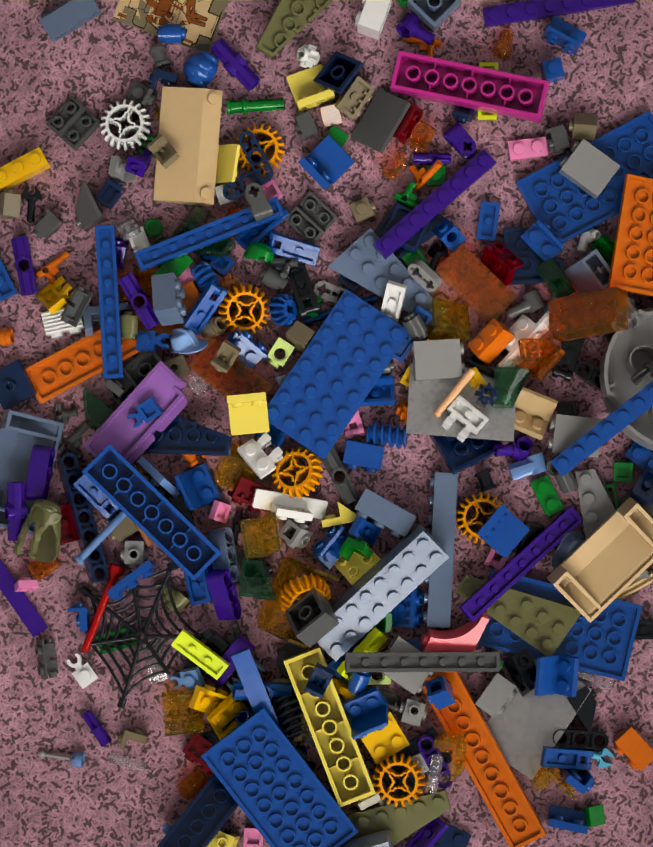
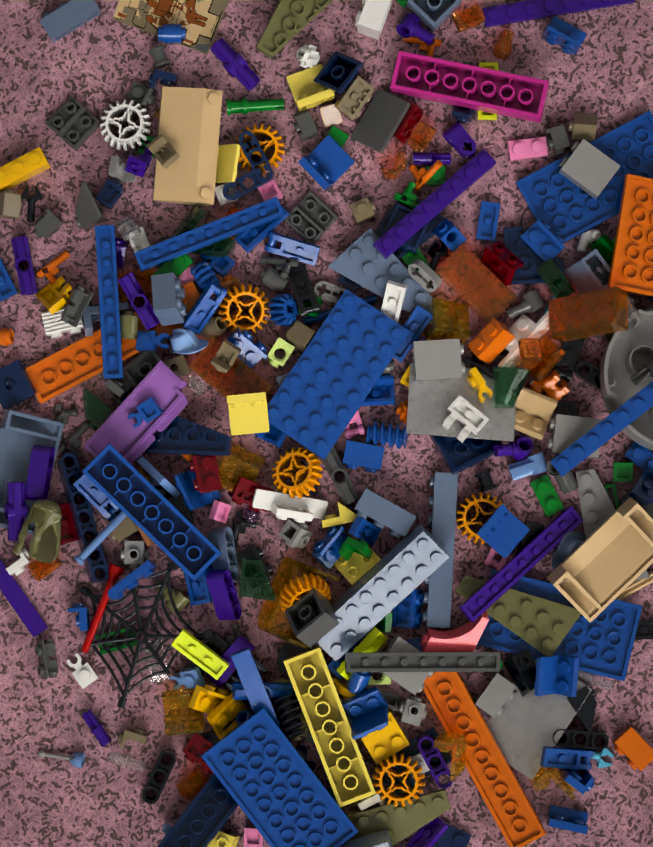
(19, 566): none -> white bracket
(25, 584): bright pink plate -> none
(153, 228): green plate -> none
(156, 785): none -> black beam
(200, 69): blue hair -> none
(206, 473): none -> dark red bracket
(257, 459): white plate -> none
(258, 251): green hair -> none
(259, 205): dark grey piece -> none
(260, 536): clear yellow bracket -> none
(319, 680): dark blue bracket -> none
(415, 326): dark grey brick -> none
(434, 773): clear axle -> none
(440, 692): blue brick -> none
(454, 392): light nougat bar -> none
(468, 18): none -> clear orange bracket
(487, 390): dark blue gear -> none
(550, 386): none -> orange animal
(552, 70): blue brick -> none
(594, 815): green tile -> none

